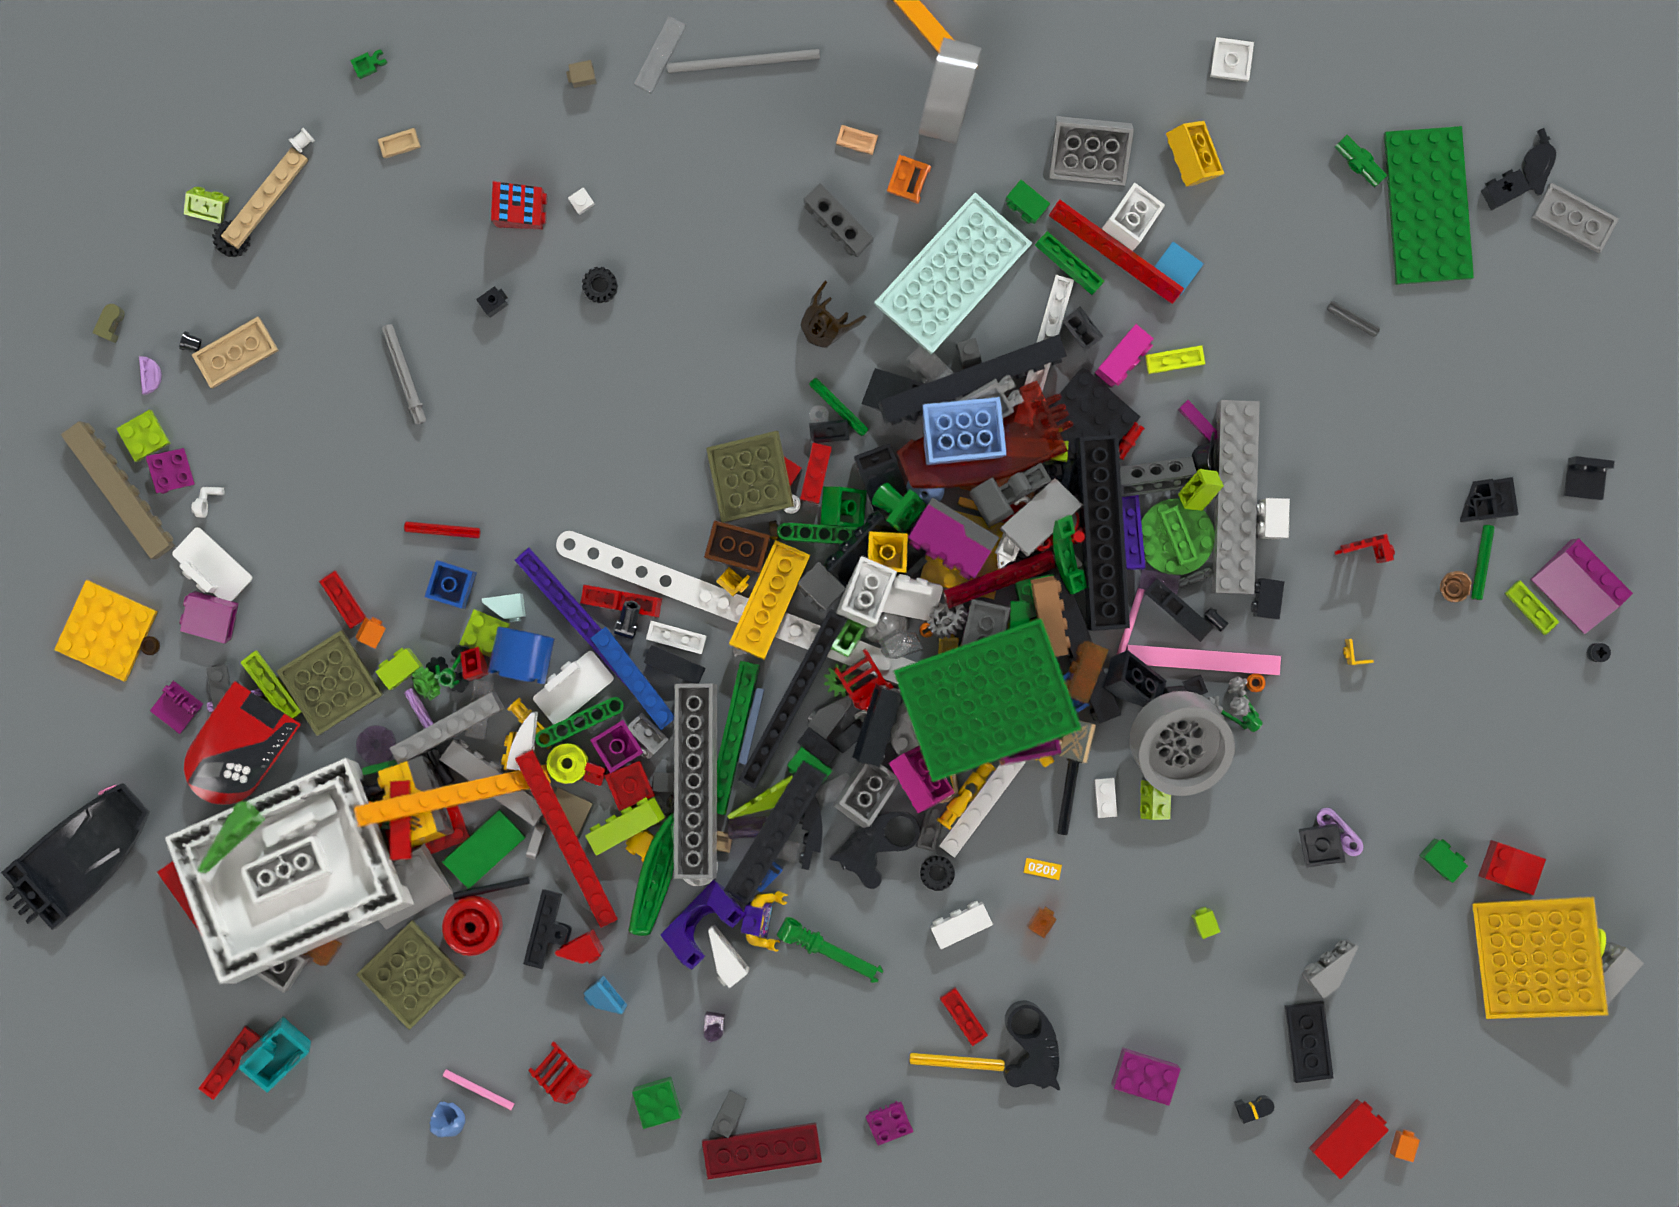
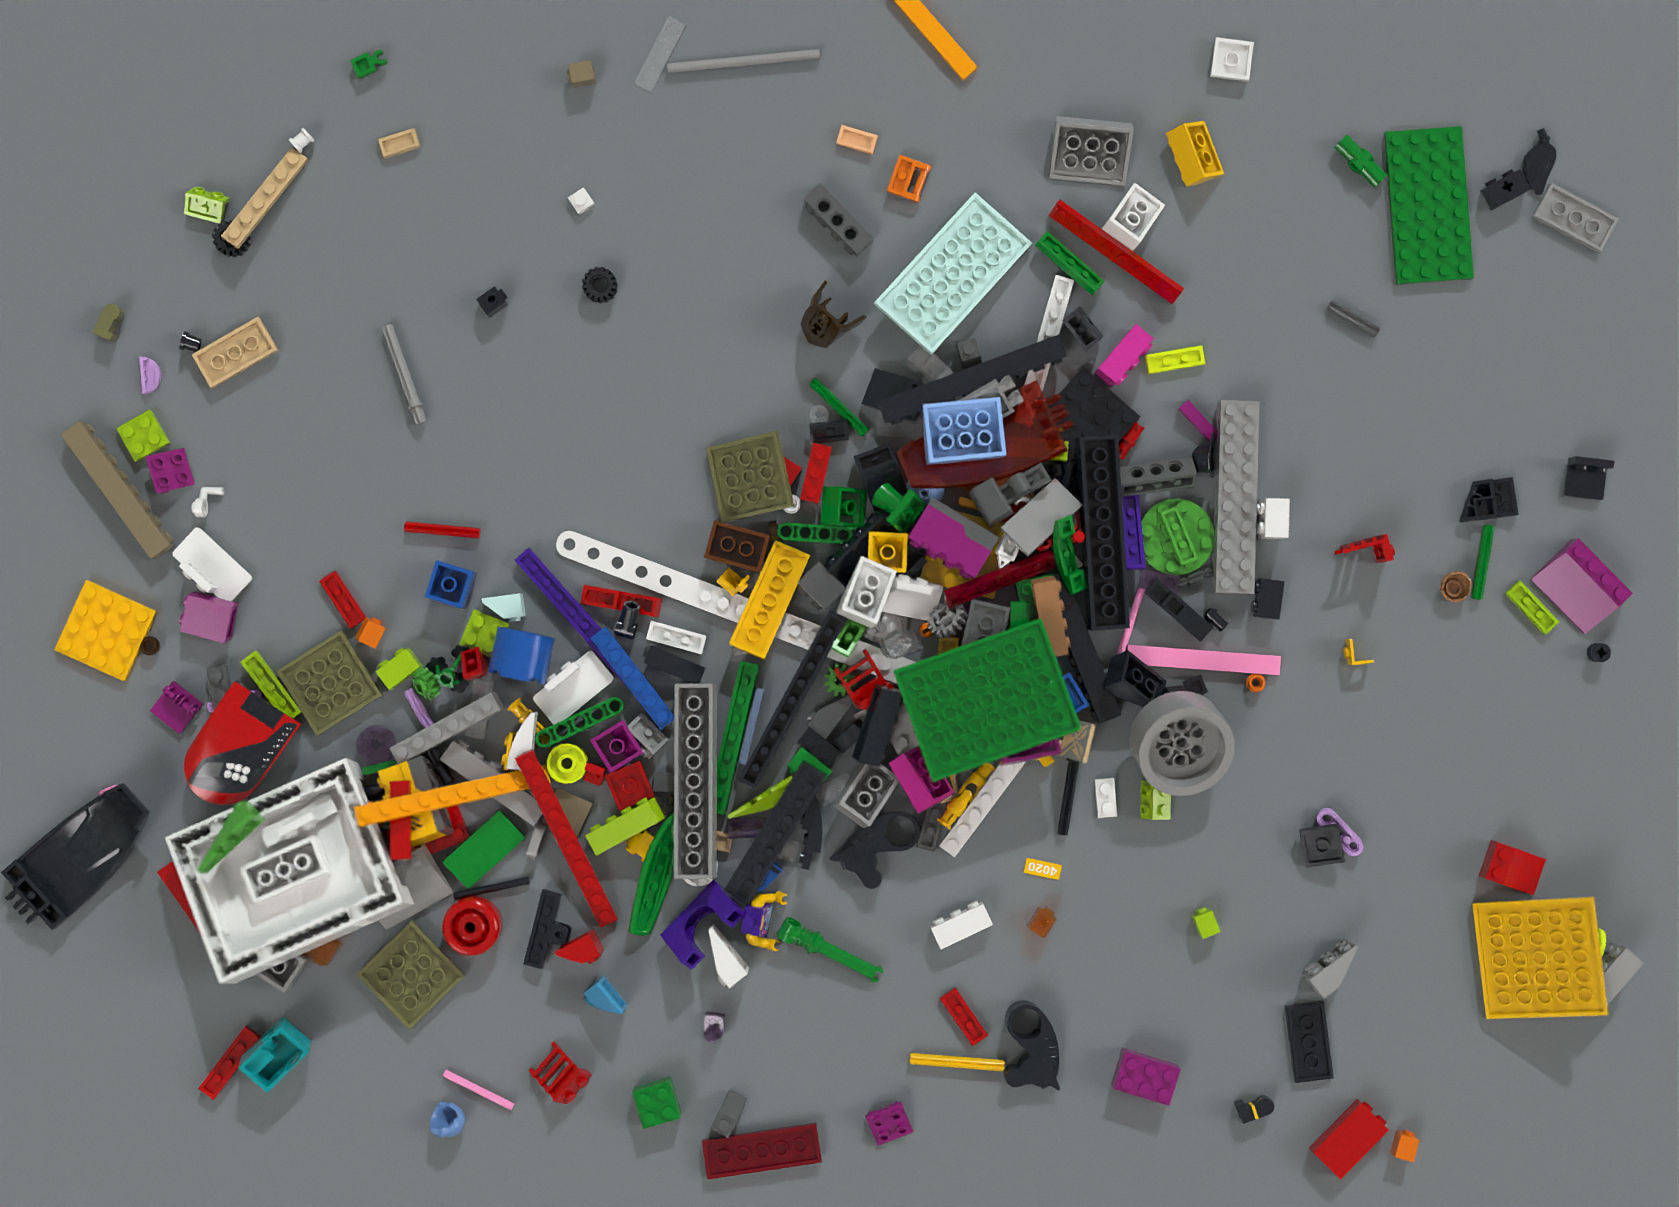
(518, 206): red slope -> none
(937, 861): black tyre -> none
(949, 90): light grey wheel -> none
(1027, 202): green brick -> none
(1085, 671): clear orange brick -> none
(1179, 265): dark azure tile -> none
(1200, 489): lime brick -> none
(1239, 706): light grey plant -> none
(1443, 860): green brick -> none

